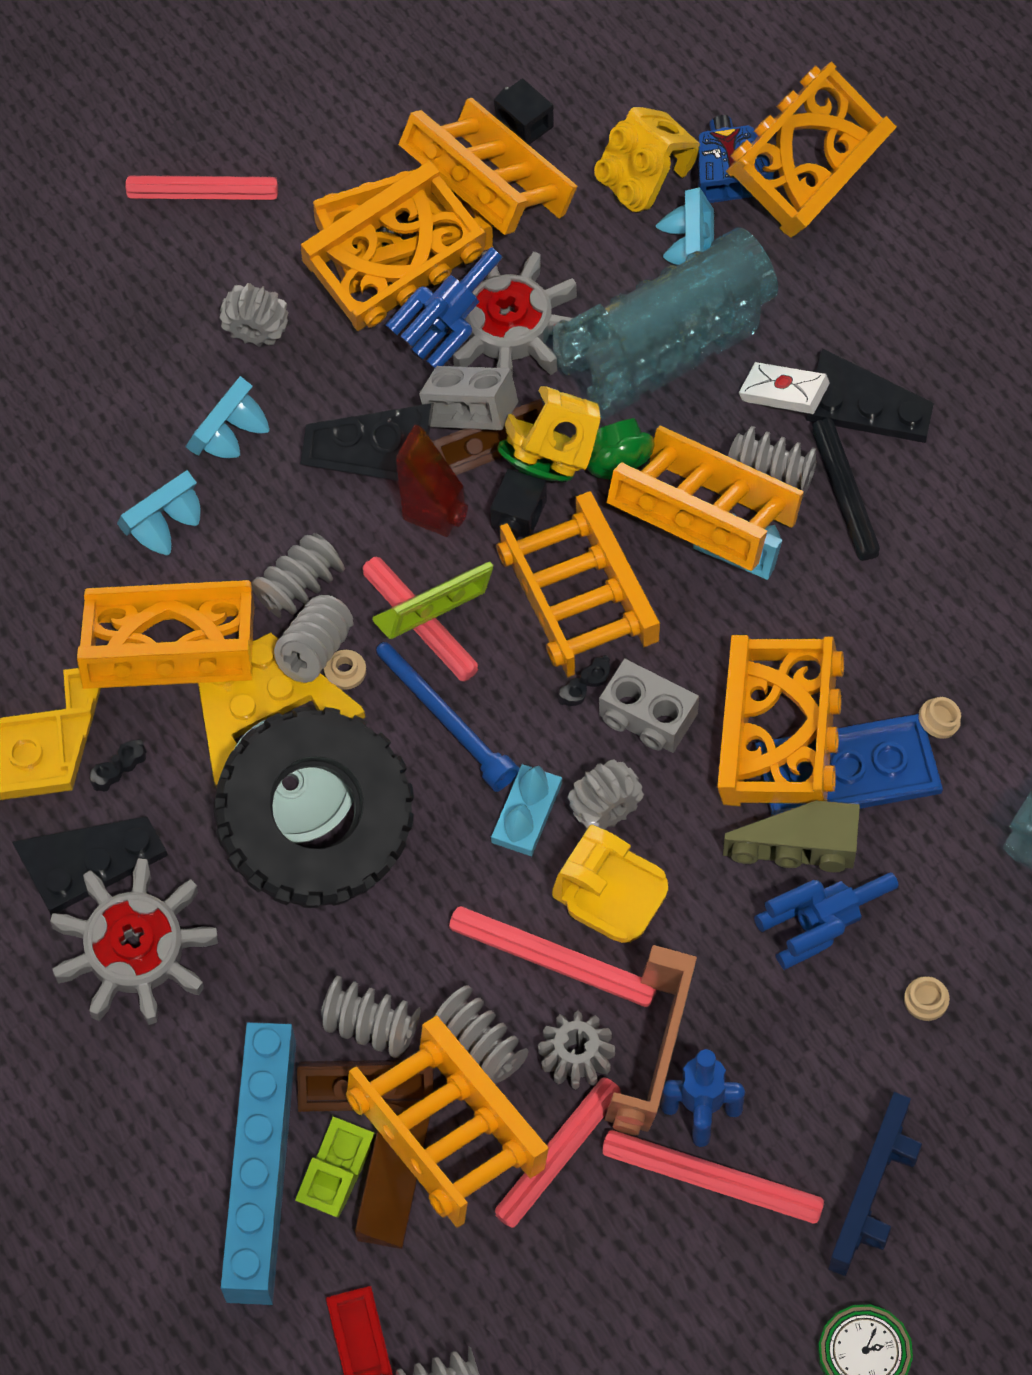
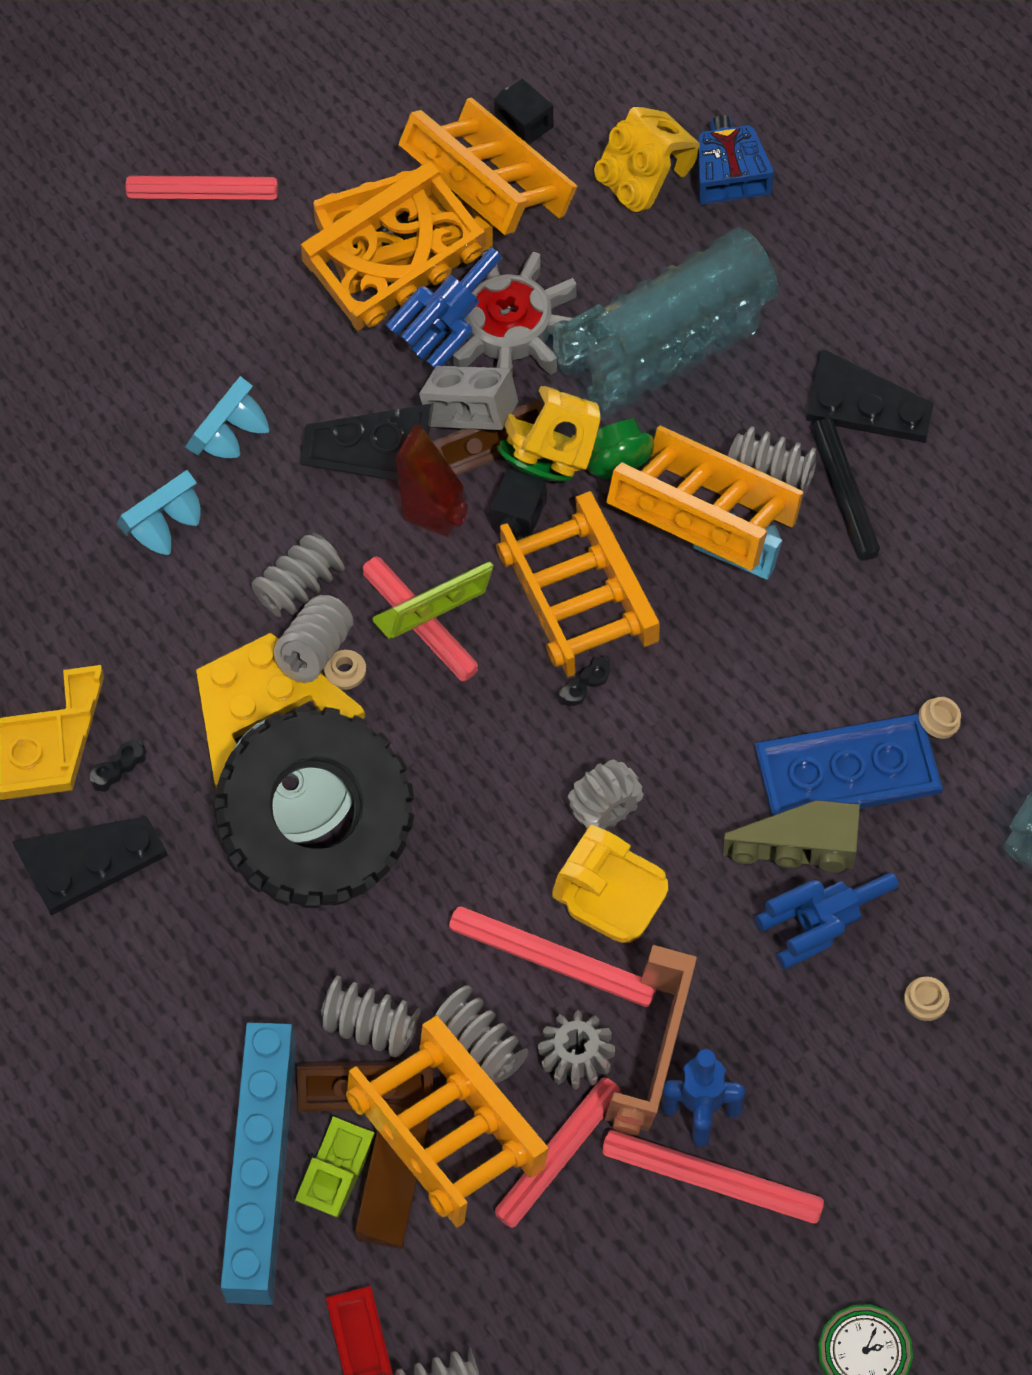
(114, 960): light grey gear -> none
(193, 658): light orange fence -> none
(254, 314): light grey gear -> none
(496, 768): blue piece -> none
(526, 810): medium azure tile -> none
(654, 699): light grey brick -> none
(692, 219): medium azure tile -> none
(746, 677): light orange fence -> none
(784, 387): white tile -> none
(858, 141): light orange fence -> none
(858, 1224): dark blue hinge -> none

